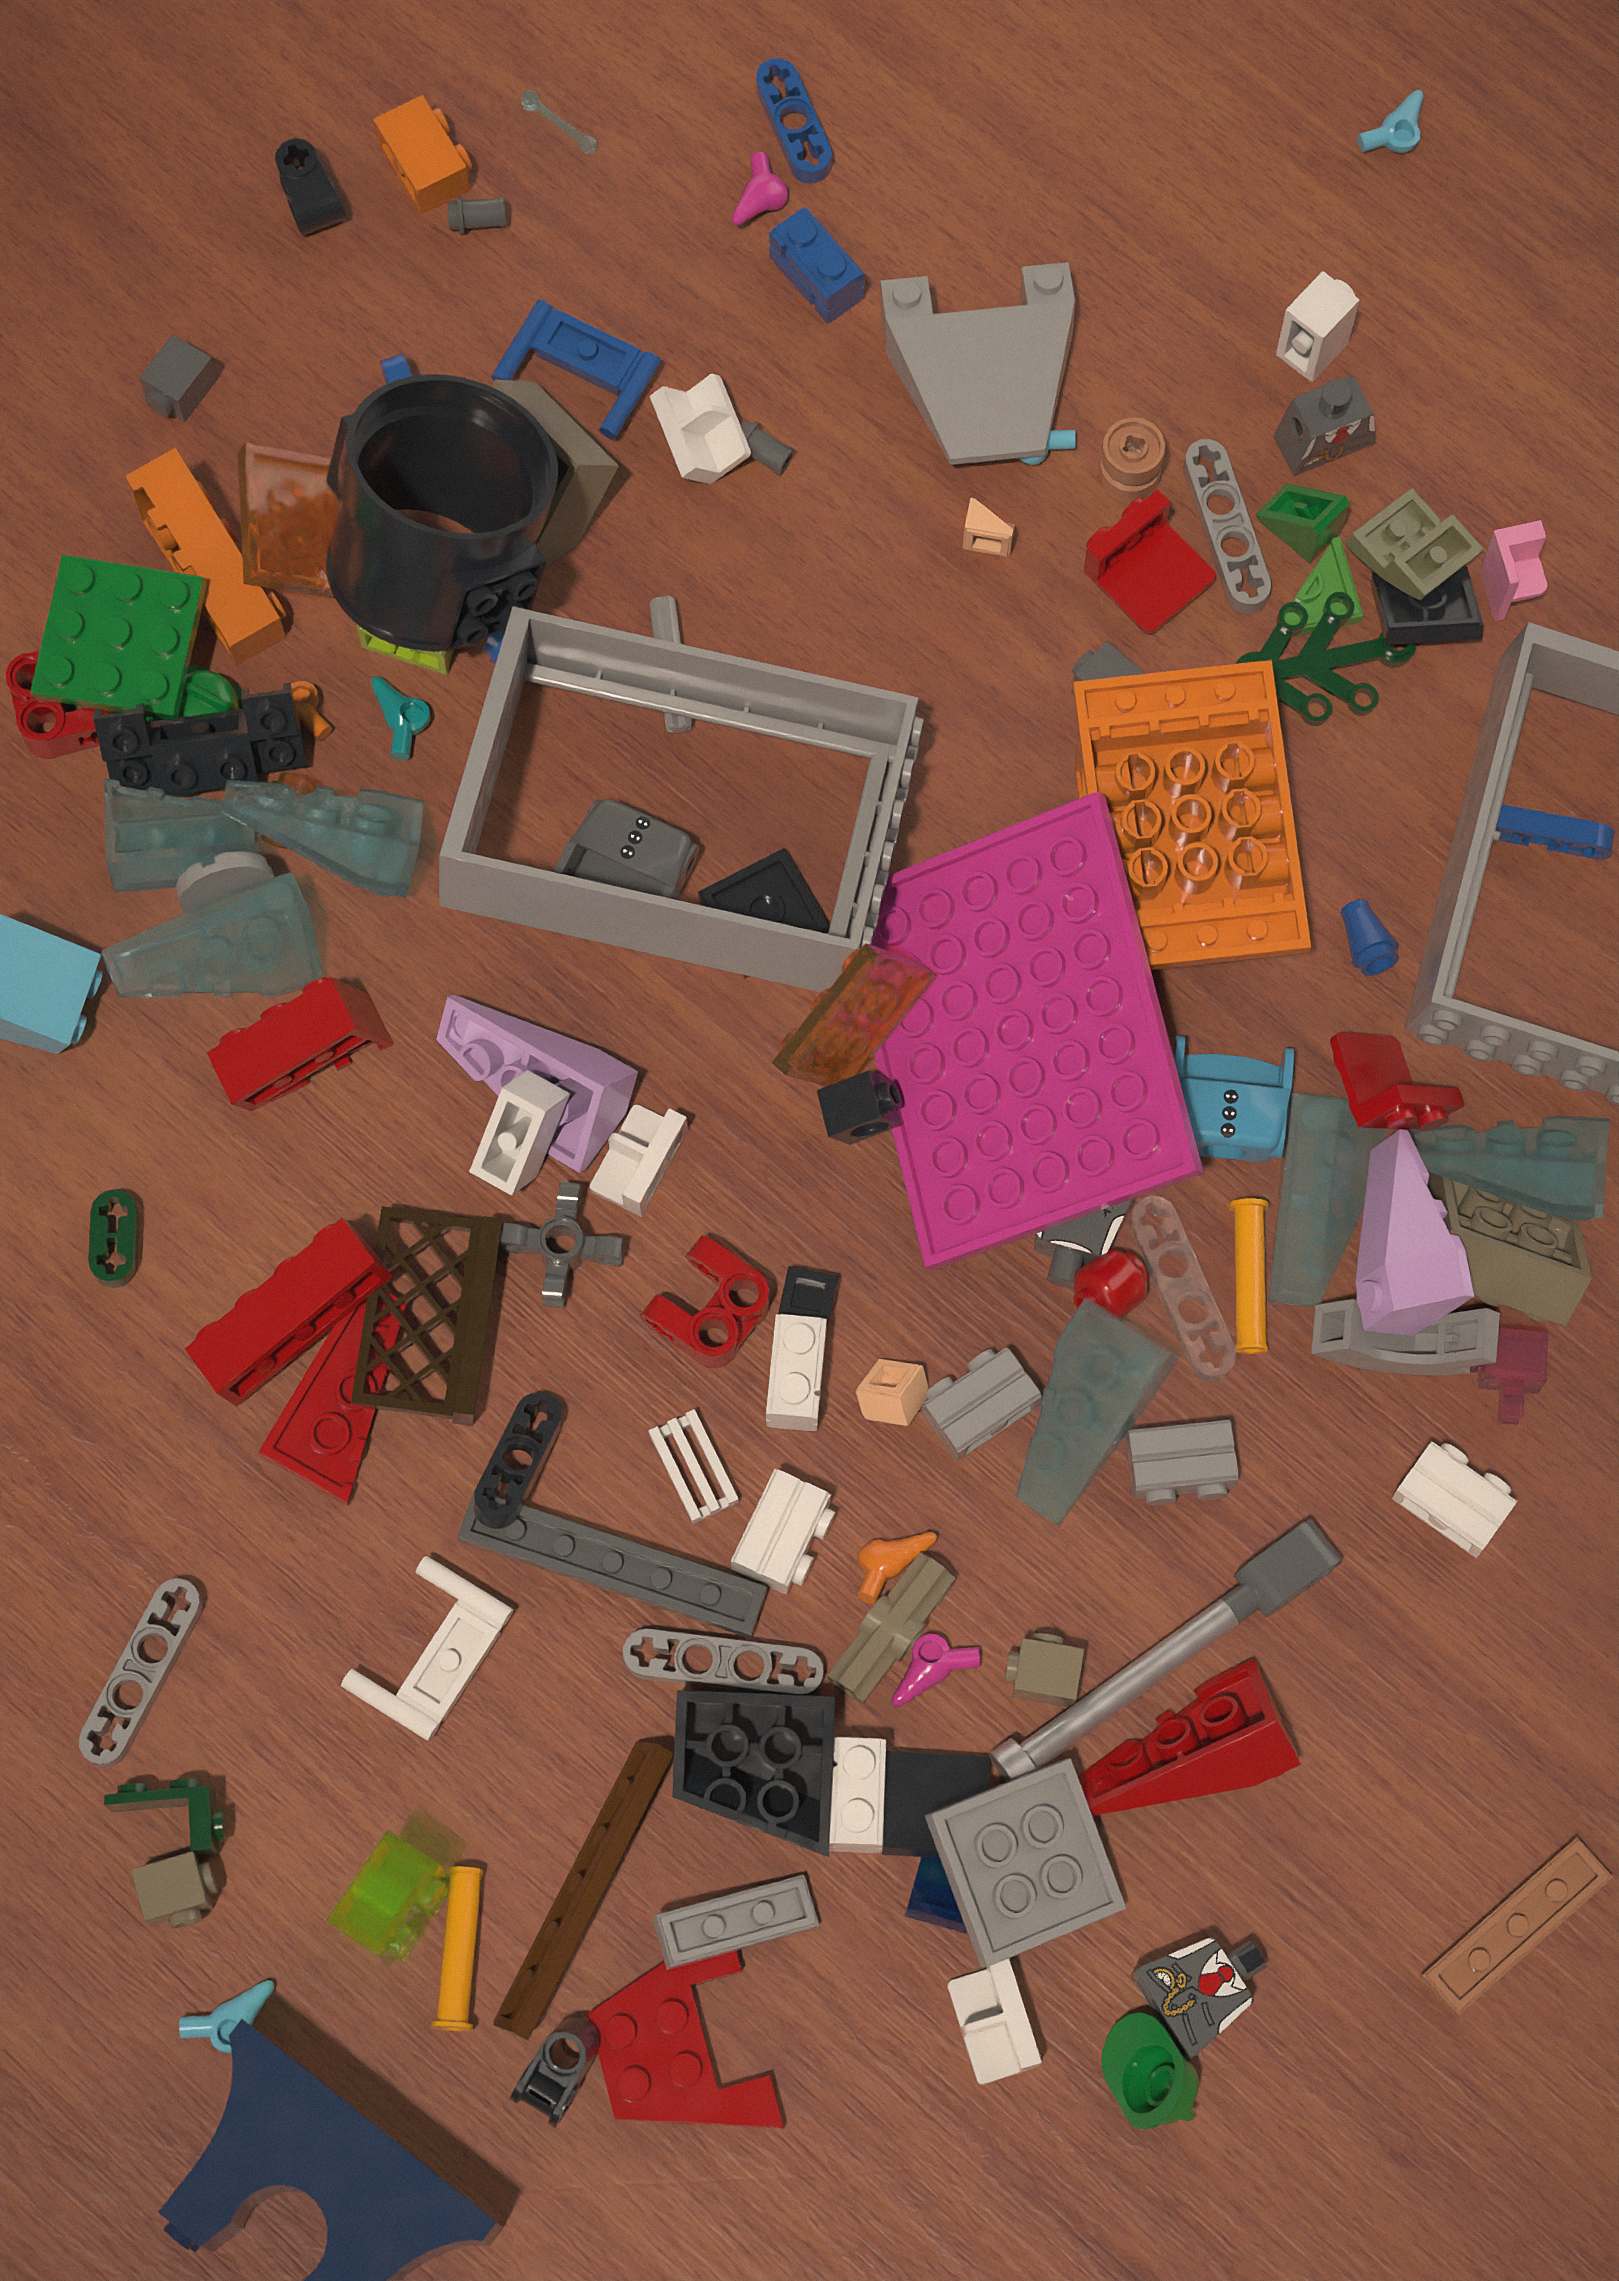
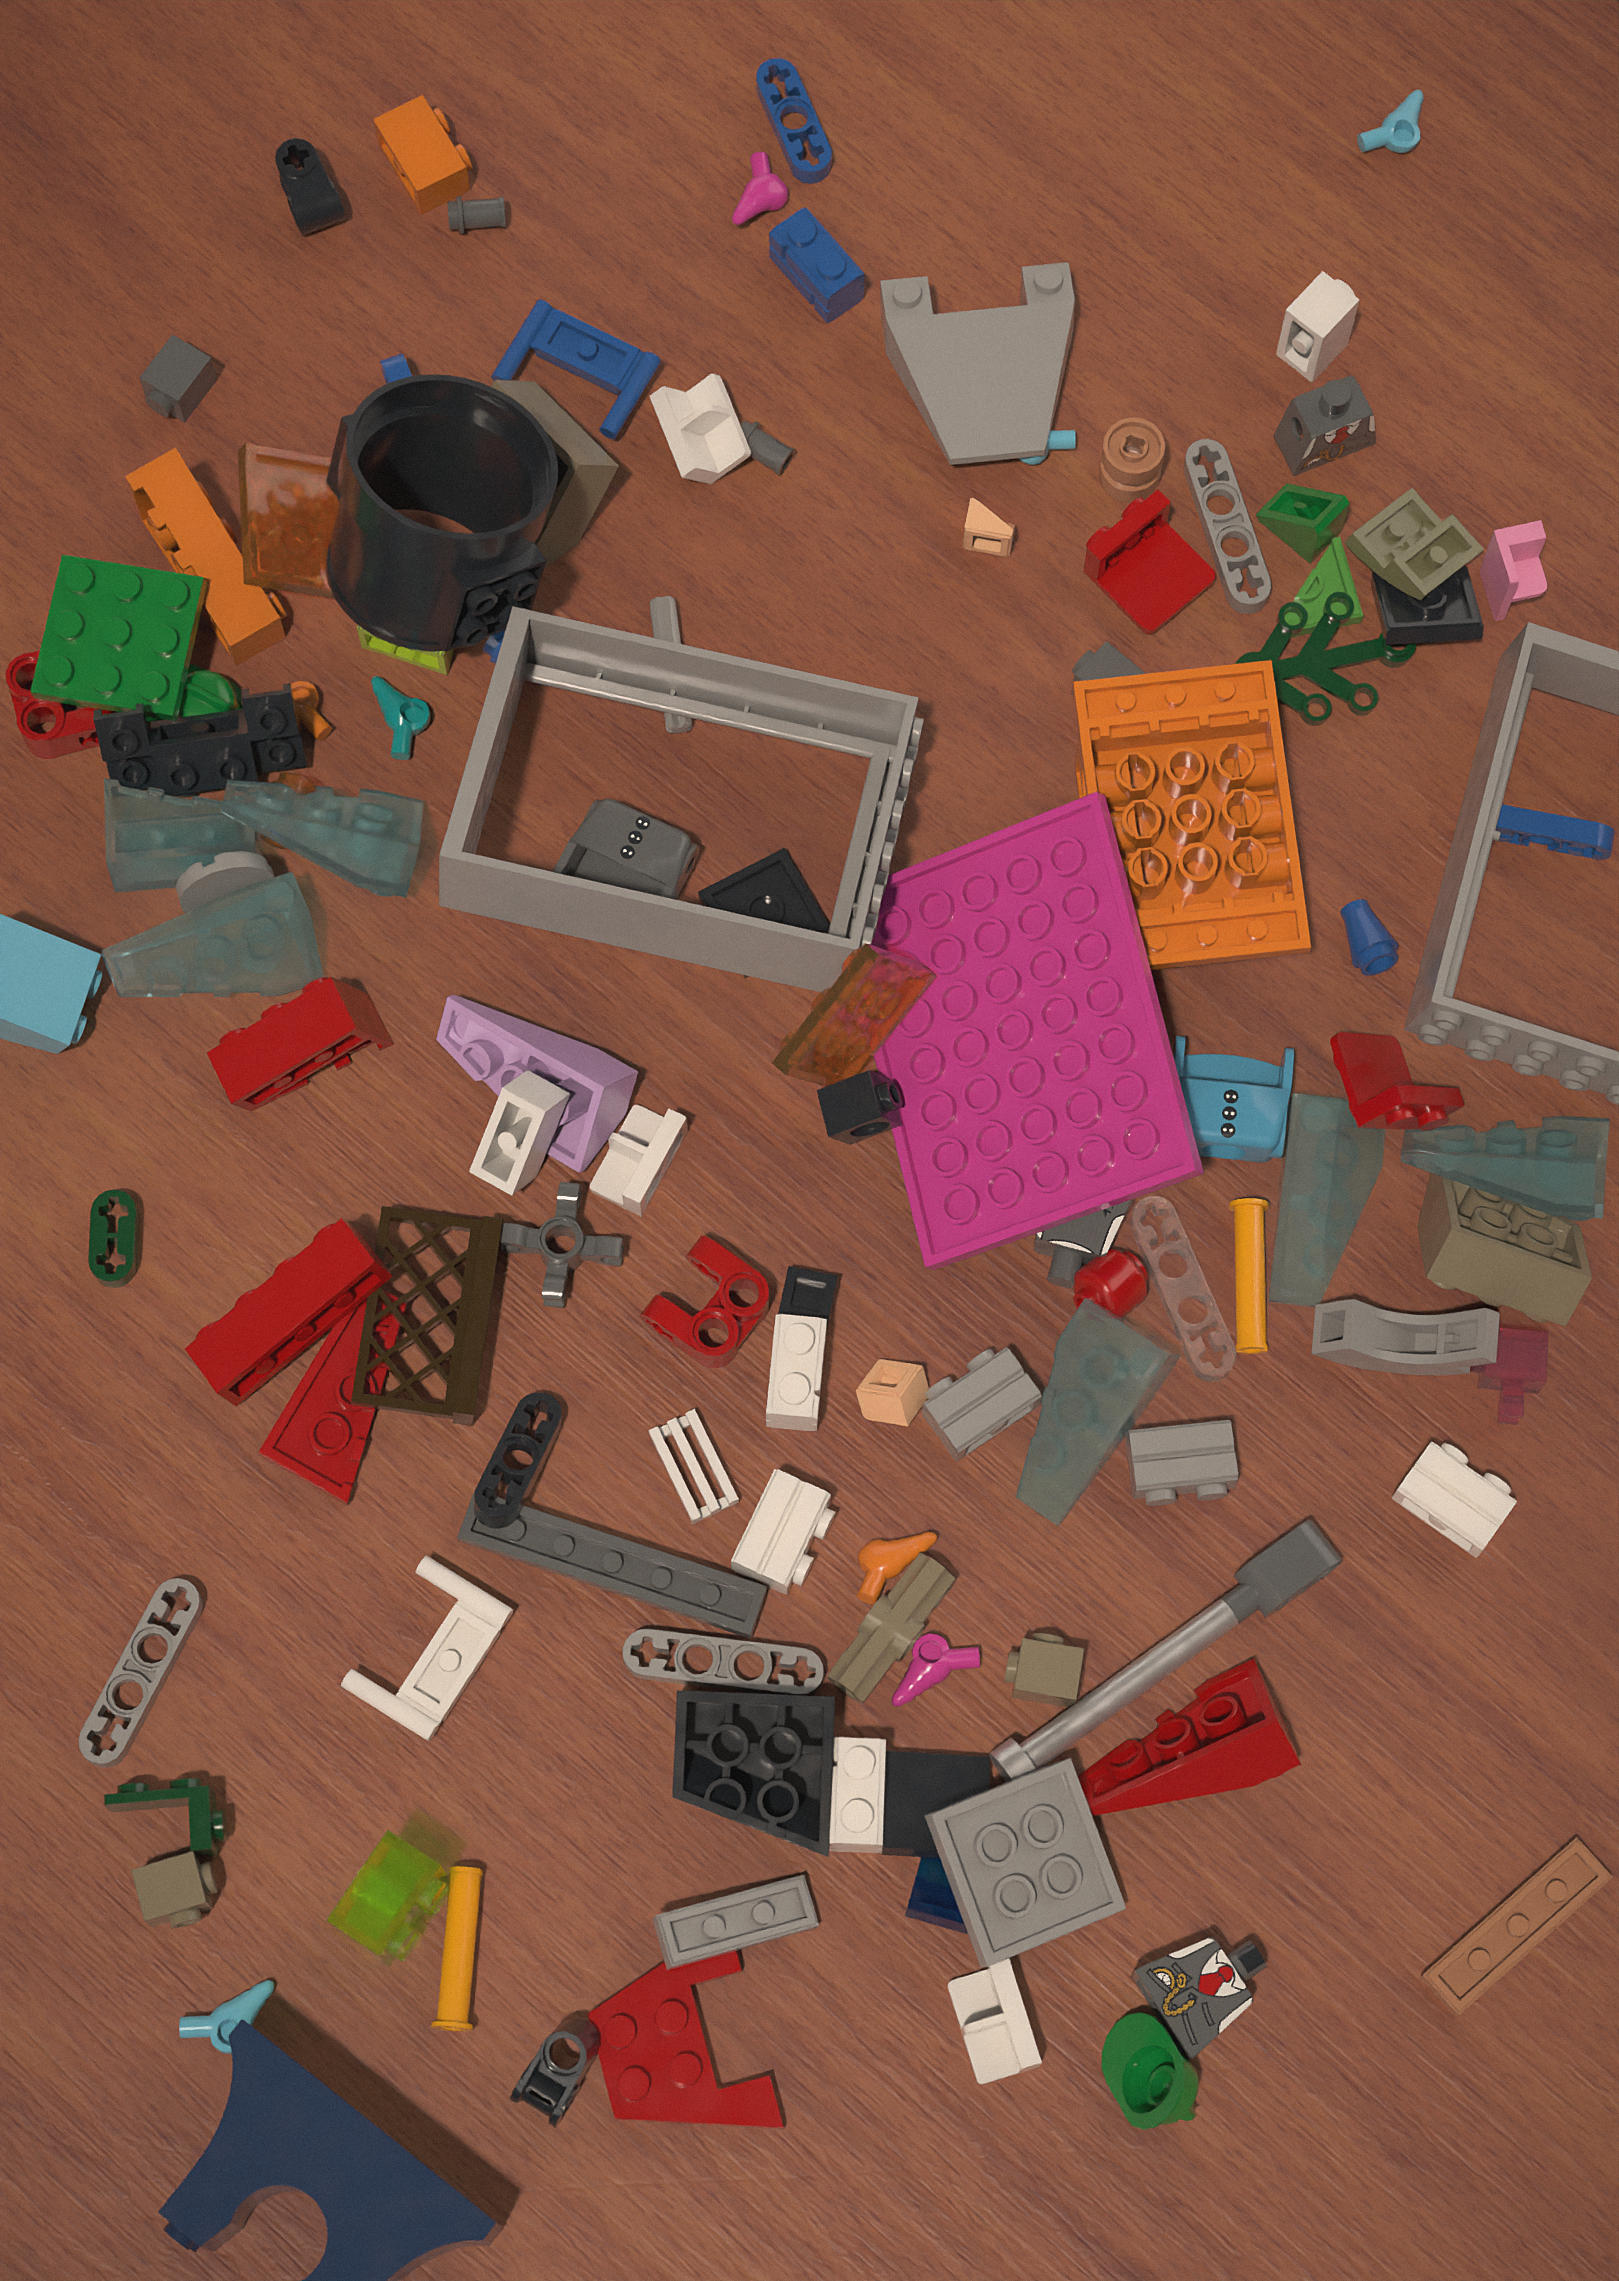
(531, 102): clear light blue hinge -> none
(582, 1889): reddish brown tile -> none
(1406, 1258): lavender wedge -> none

